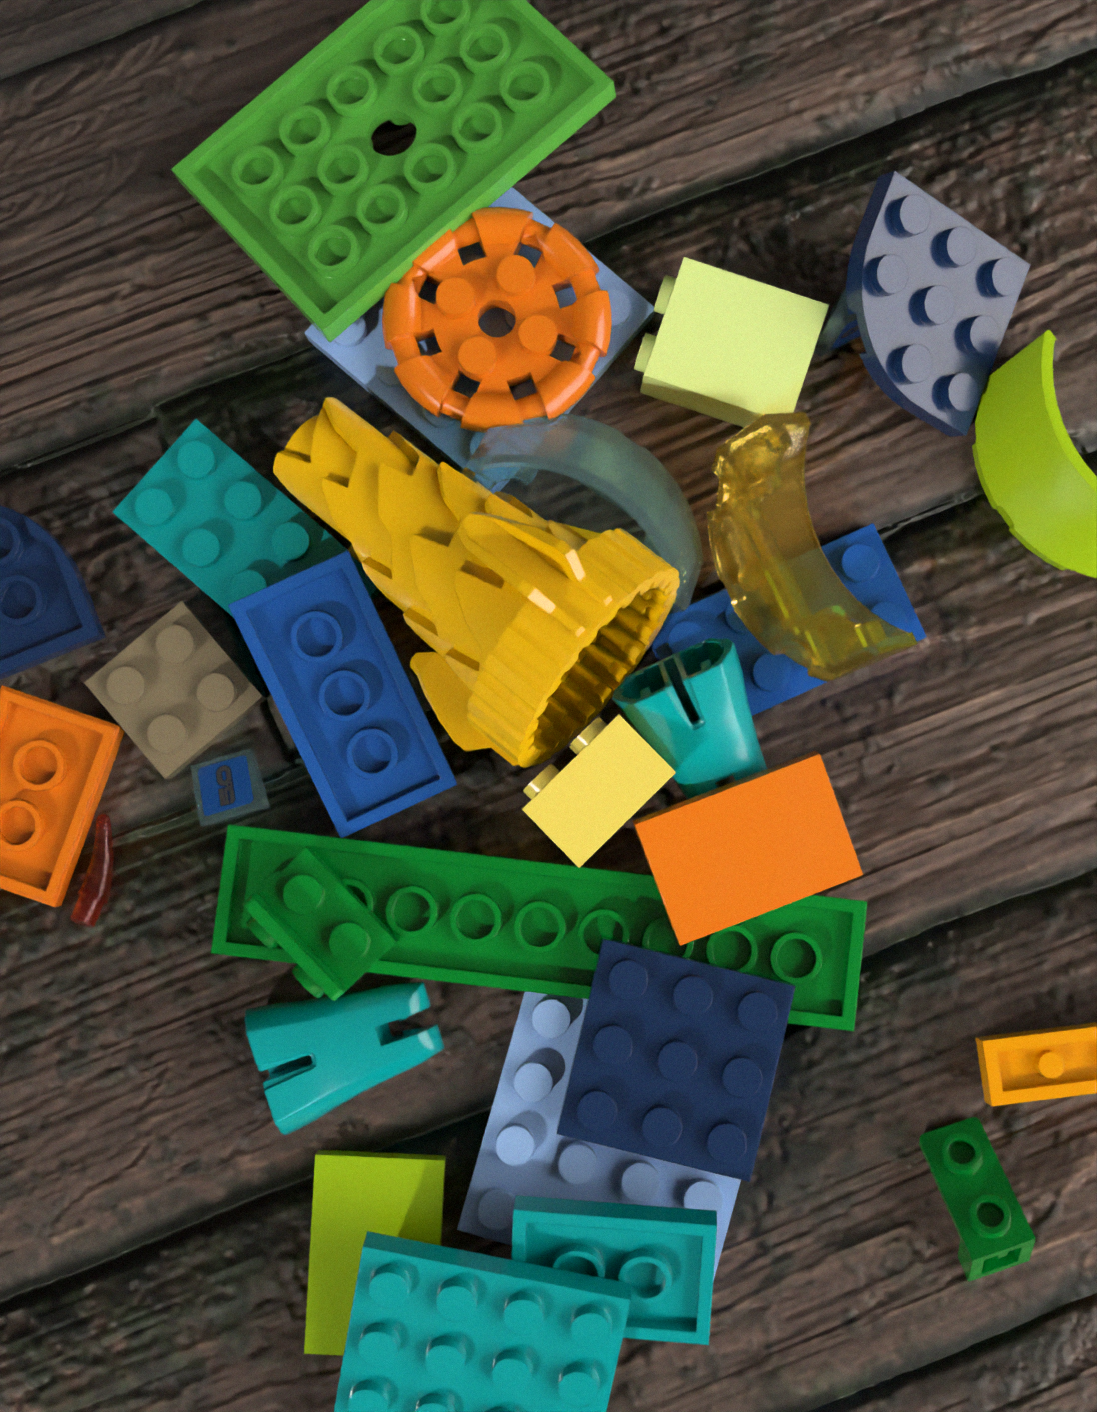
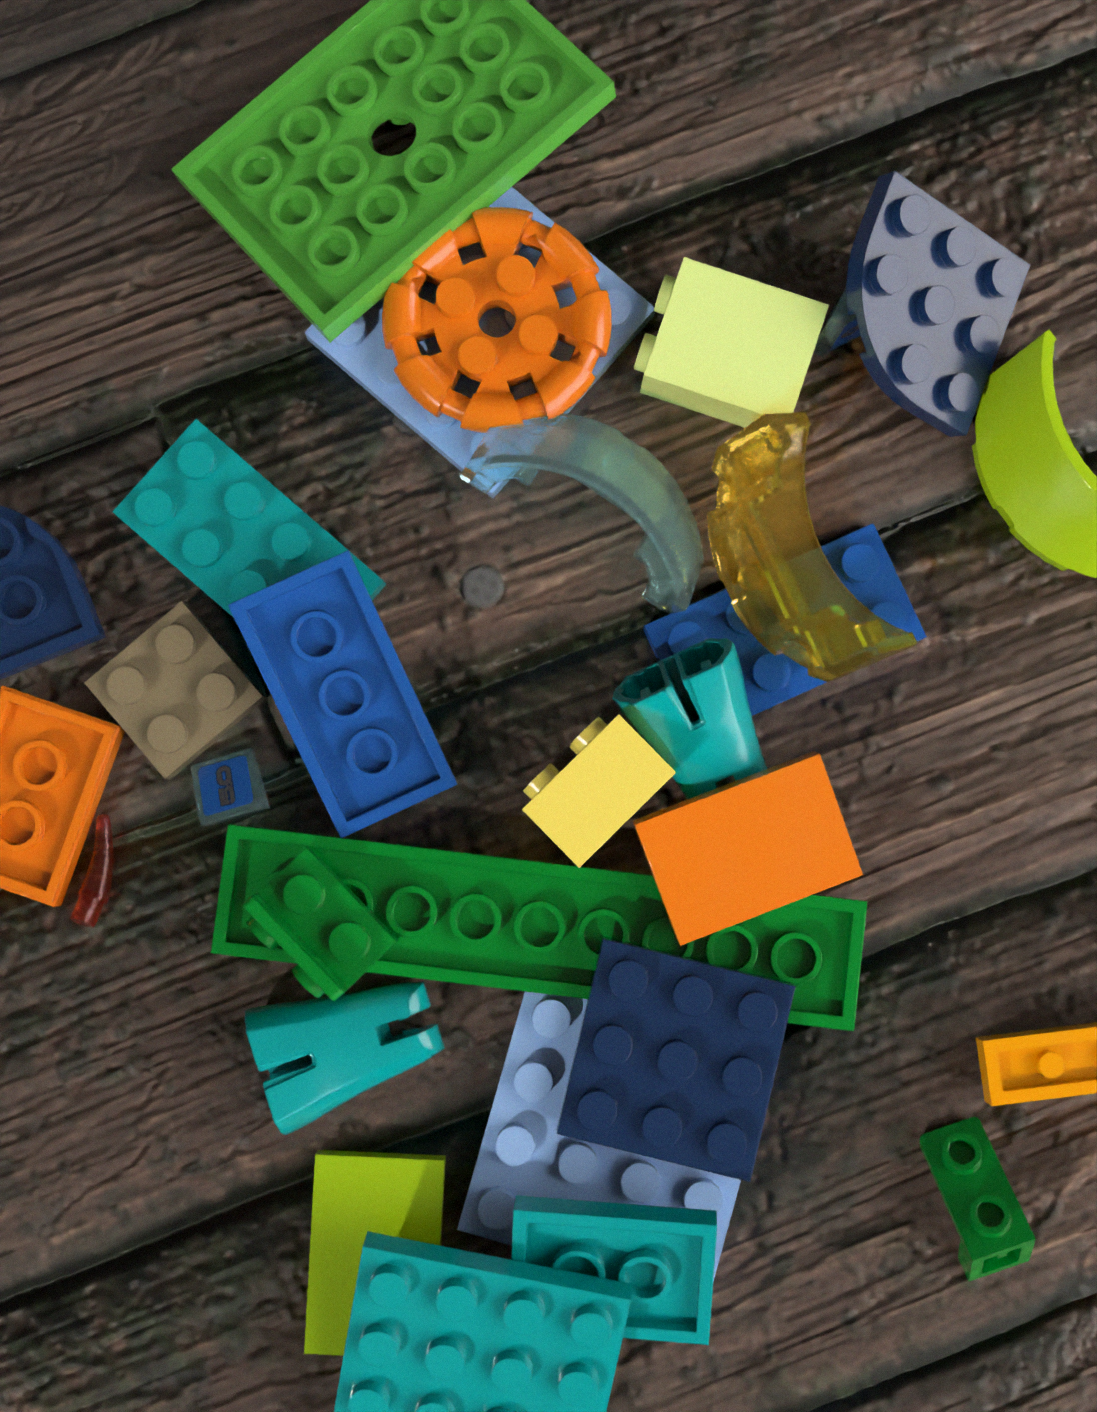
(520, 609): yellow cone -> none

